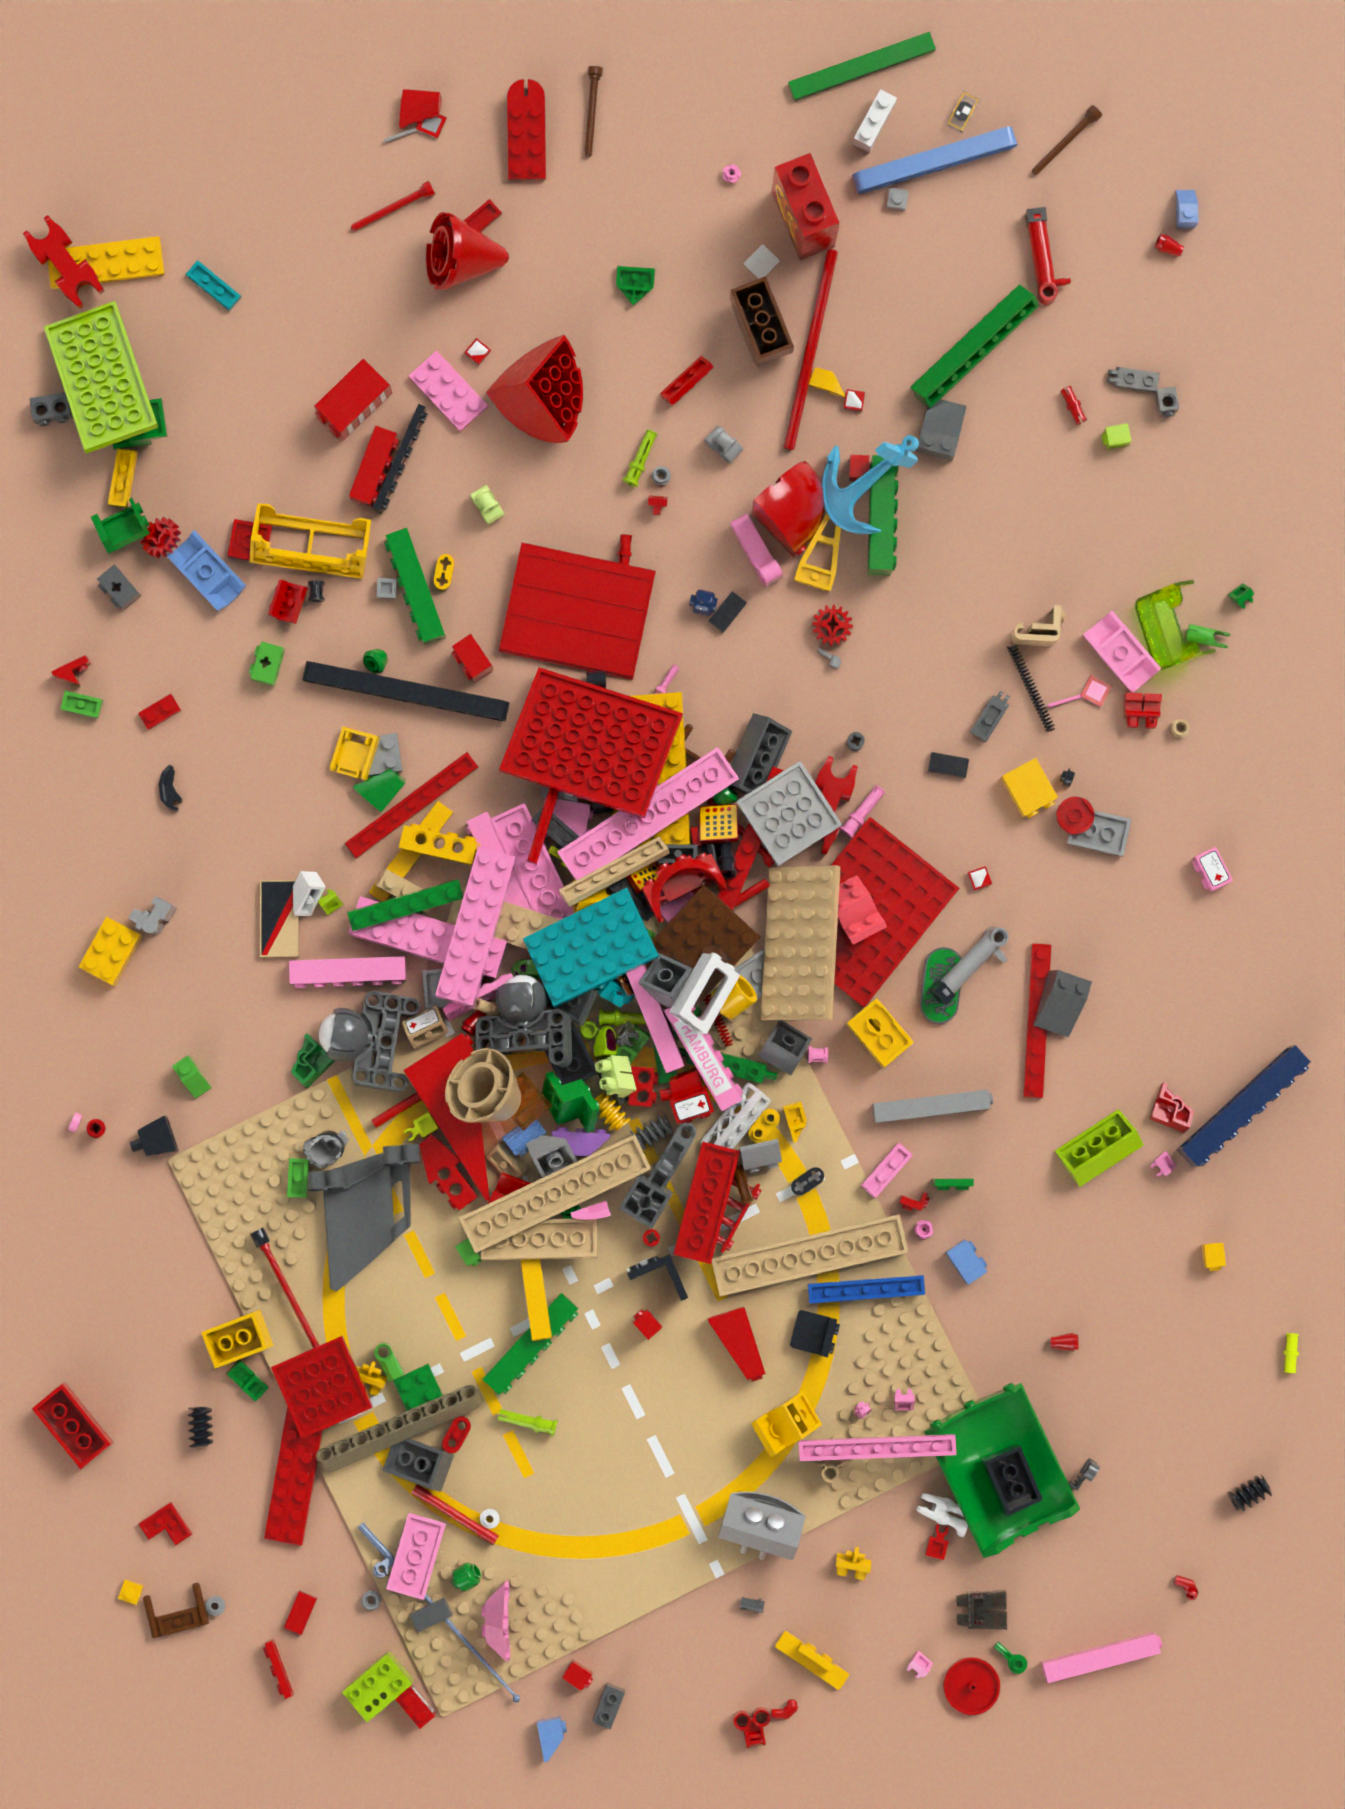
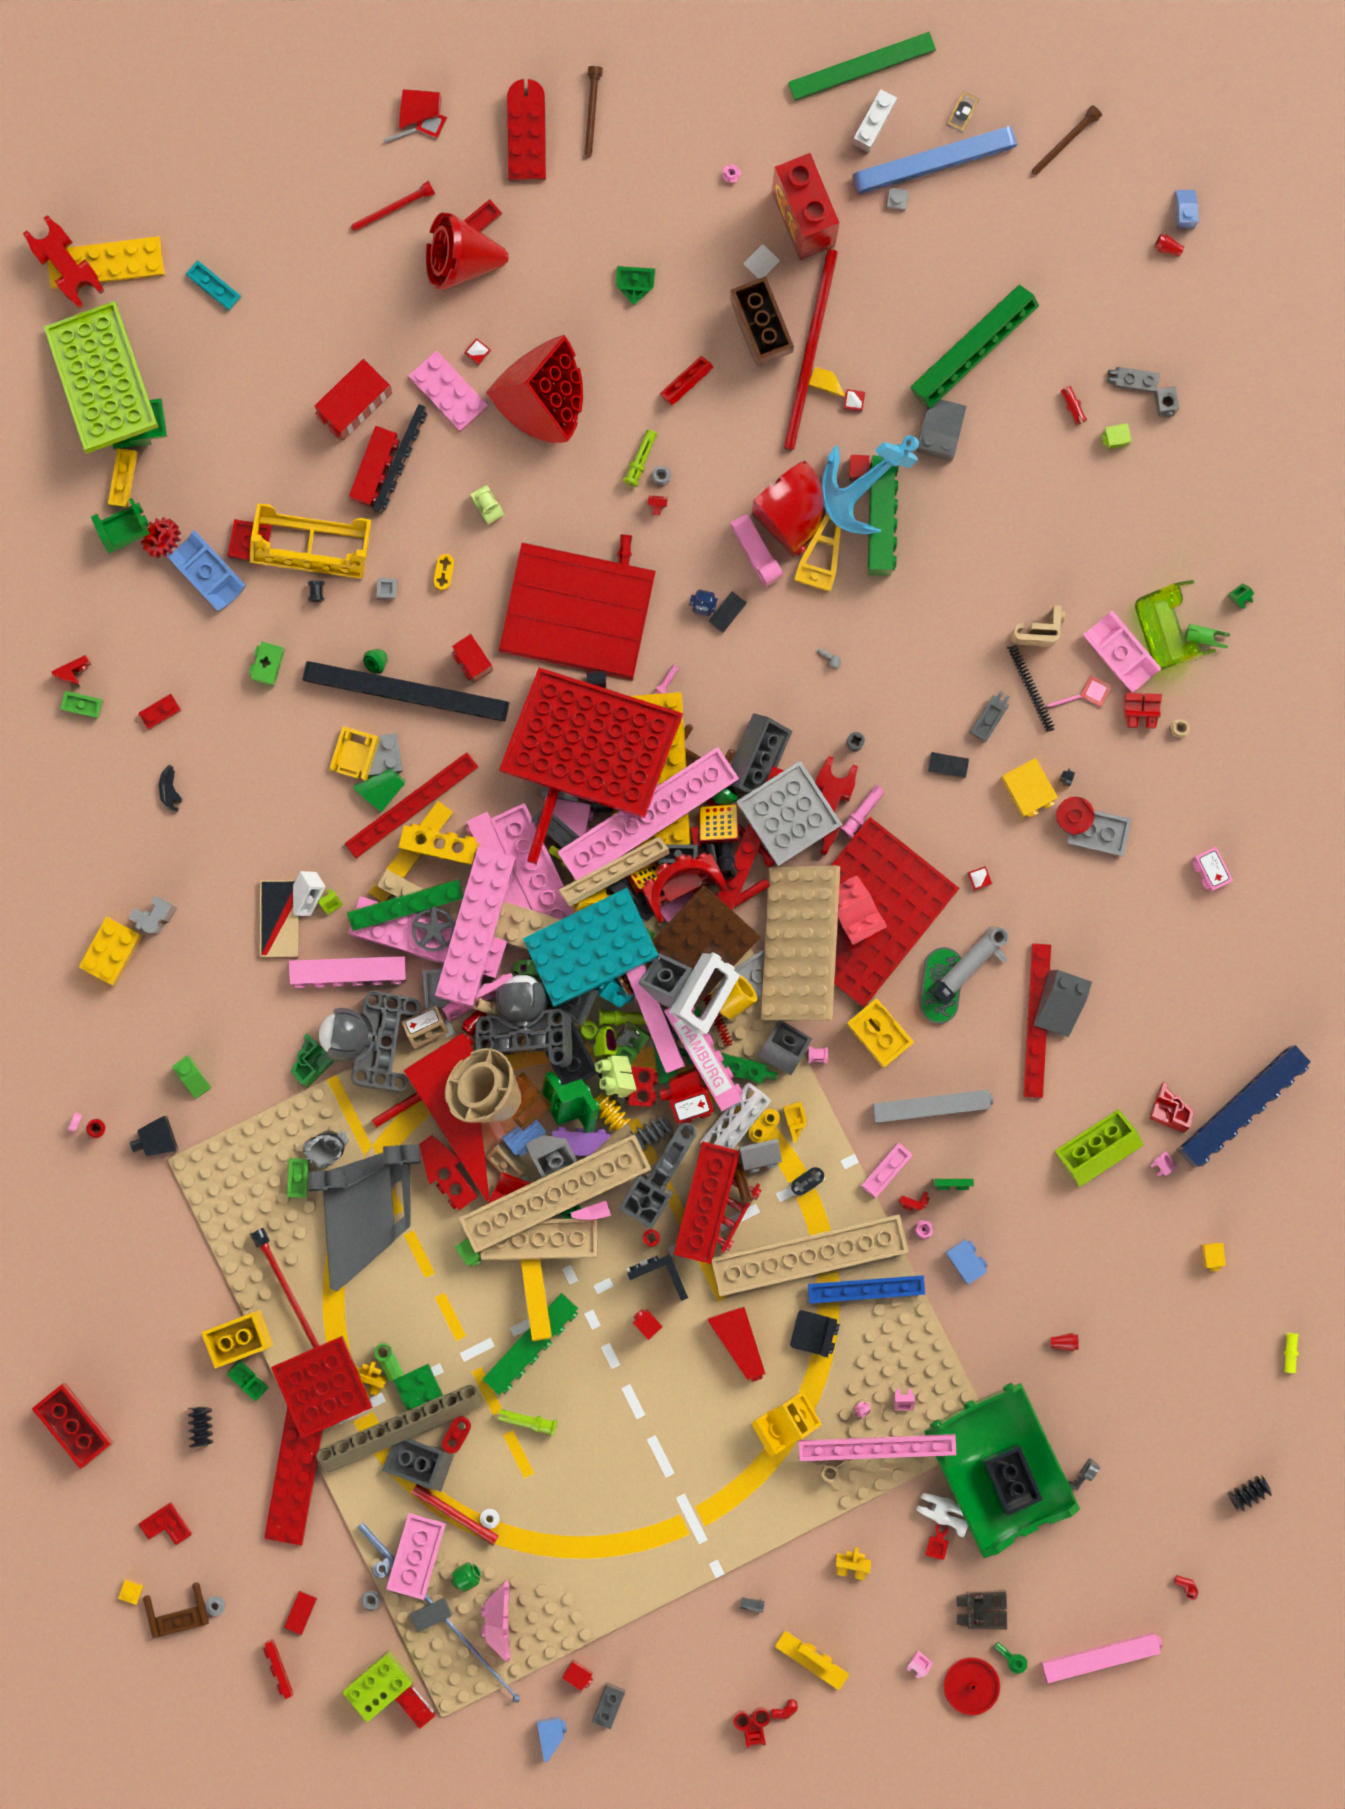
(51, 403): dark grey brick -> none
(114, 577): dark grey brick -> none
(287, 601): red bracket -> none
(415, 586): green brick -> none
(424, 1126): neon yellow plate -> none
(433, 929): none -> dark grey wheel
(722, 443): light grey piece -> none
(762, 1524): light grey piece -> none
(841, 625): red gear -> none
(1041, 252): red piece -> none

